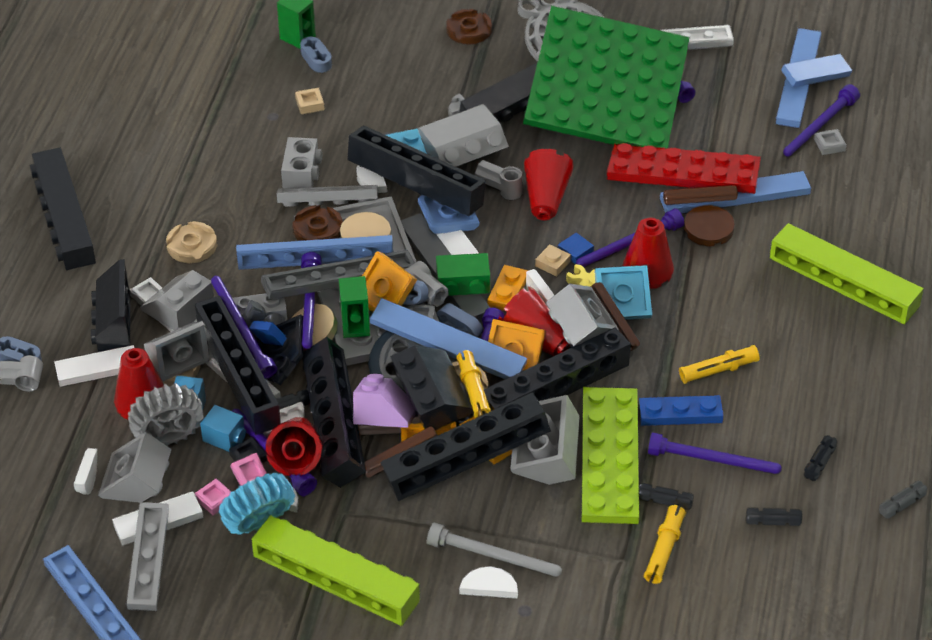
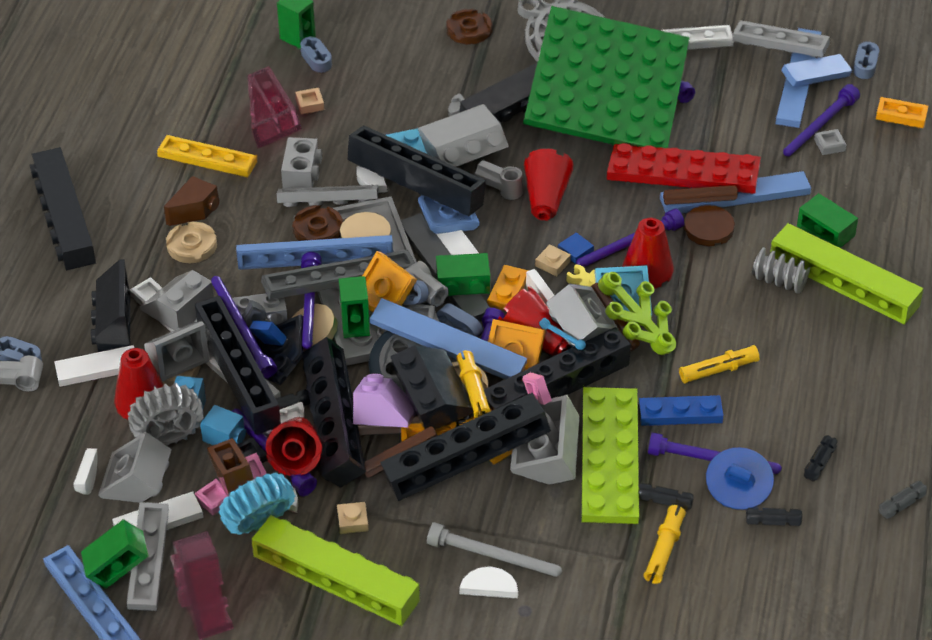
(114, 554): none -> green brick
(192, 202): none -> reddish brown slope
(200, 583): none -> clear pink wedge
(207, 156): none -> yellow tile
(230, 465): none -> reddish brown slope
(270, 109): none -> clear pink wedge
(352, 517): none -> tan plate
(536, 384): none -> bright pink tile
(545, 324): none -> dark azure hinge
(658, 336): none -> lime plant
(739, 478): none -> blue shield
(780, 271): none -> light grey piece
(781, 39): none -> light grey plate
(827, 221): none -> green brick
(867, 60): none -> sand blue beam
(901, 112): none -> light orange plate

